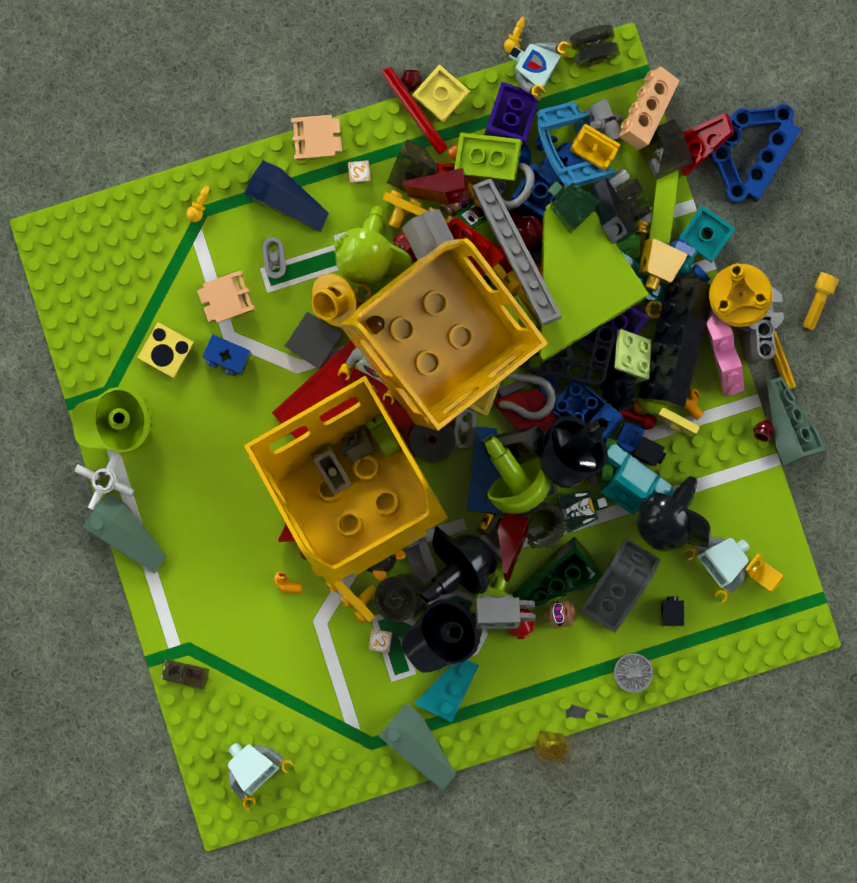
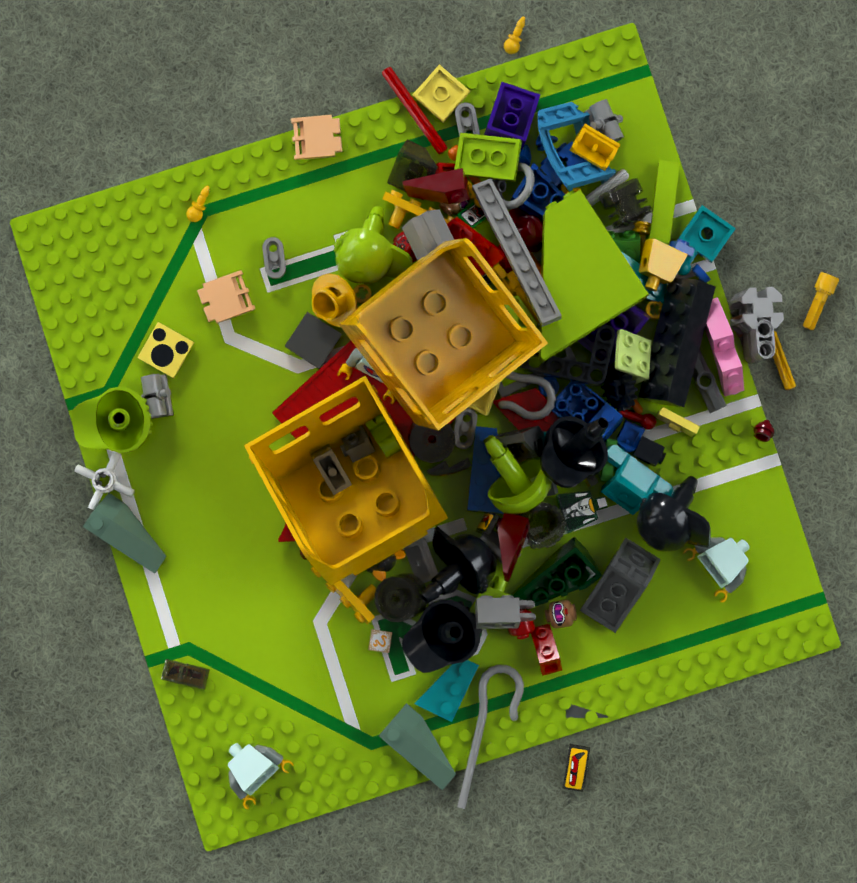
(157, 394): none -> light grey pin
(219, 346): blue brick -> none
(280, 193): dark blue wedge -> none
(285, 585): light orange arm -> none
(359, 172): tile -> none
(375, 324): reddish brown hinge -> none
(411, 79): dark red plate -> none
(443, 468): none -> clear smoke slope
(469, 123): none -> light grey plate
(483, 702): none -> light grey piece
(537, 65): torso -> none
(546, 649): none -> red bracket
(547, 739): clear yellow brick -> none
(572, 205): clear green torso -> none
(576, 767): none -> slope
(594, 46): clear smoke wheel -> none
(612, 212): black slope -> none
(633, 672): light grey wheel -> none
(648, 108): light nougat brick -> none
(666, 150): clear smoke slope -> none
(672, 611): black brick -> none
(691, 404): light orange arm -> none
(706, 139): red wing -> none
(710, 394): none -> dark grey piece
(740, 295): yellow piece -> none
(756, 118): blue brick -> none
(764, 574): yellow bracket -> none
(792, 431): sand green wedge -> none

